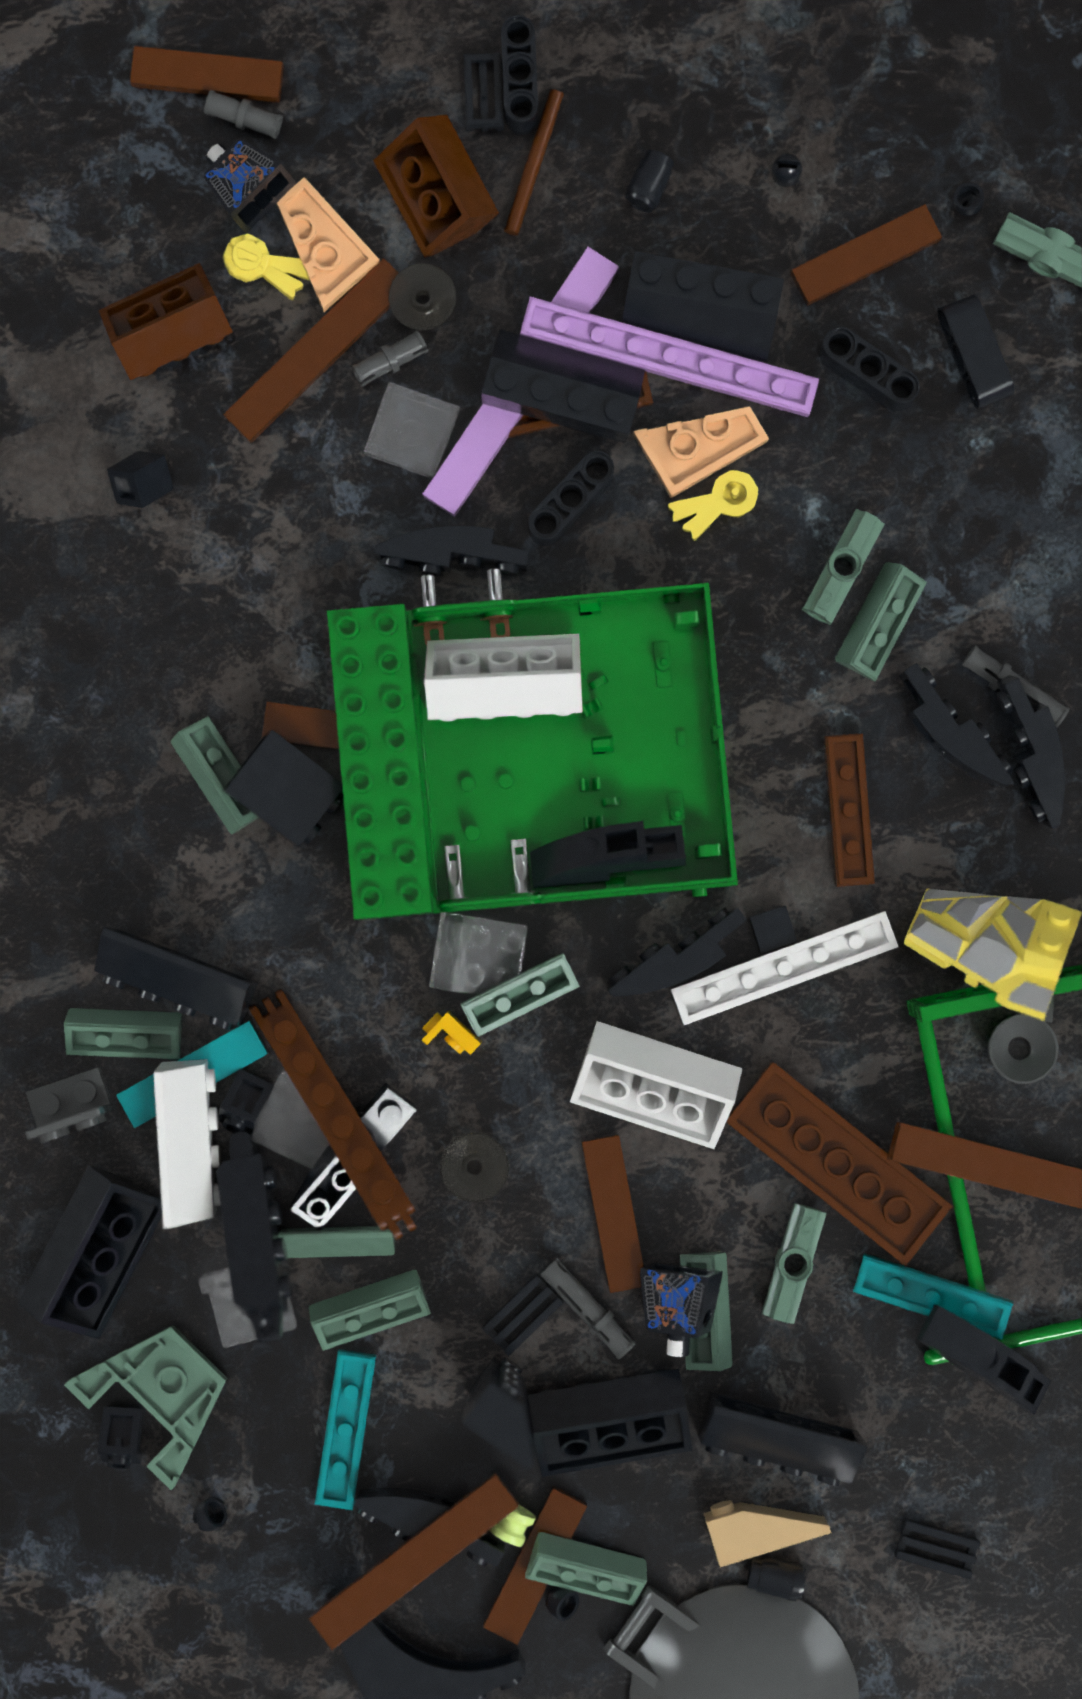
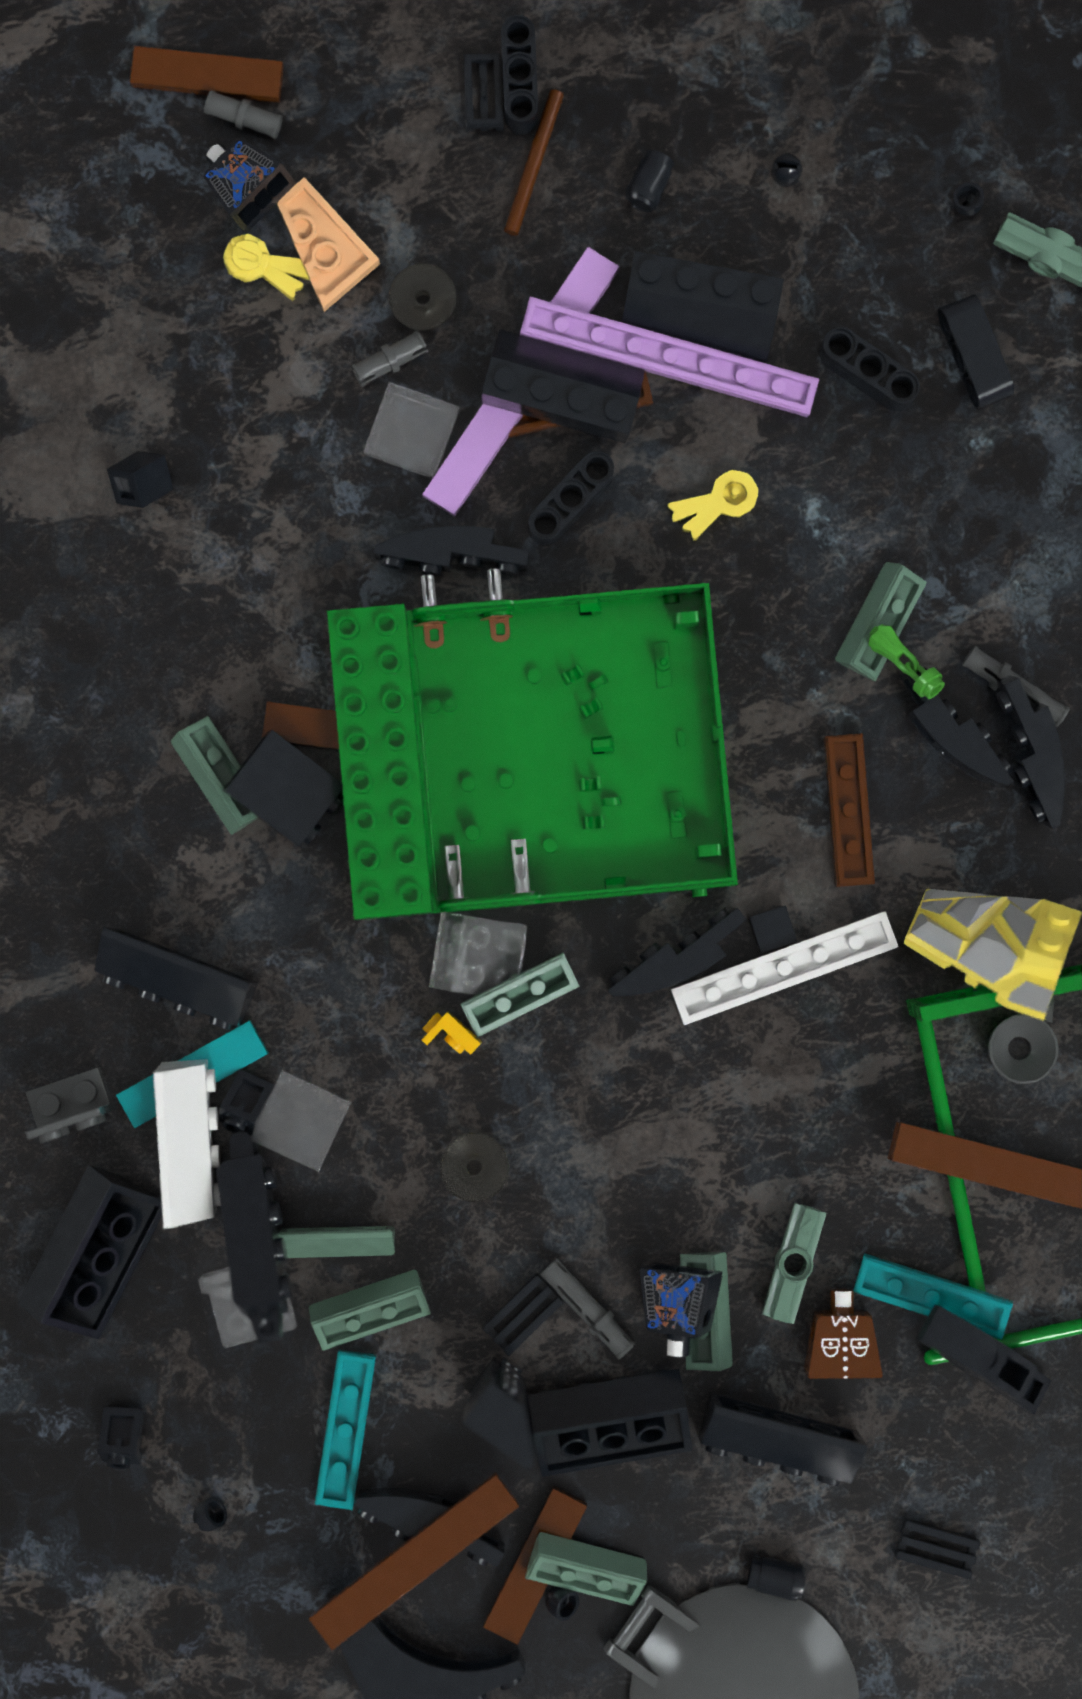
(123, 1033): sand green slope -> none
(165, 322): reddish brown slope -> none
(170, 1382): sand green wing -> none
(313, 353): reddish brown tile -> none
(327, 1182): slope -> none
(334, 1115): reddish brown hinge -> none
(435, 184): reddish brown slope -> none
(503, 677): white slope -> none
(513, 1526): yellowish green wheel -> none
(606, 850): black slope -> none
(613, 1212): reddish brown tile -> none
(656, 1085): white slope -> none
(698, 448): light nougat wing -> none
(752, 1530): tan slope -> none
(838, 1163): reddish brown plate -> none
(842, 1341): none -> reddish brown torso
(853, 546): sand green piece -> none
(866, 255): reddish brown tile -> none
(886, 643): none -> bright green piece

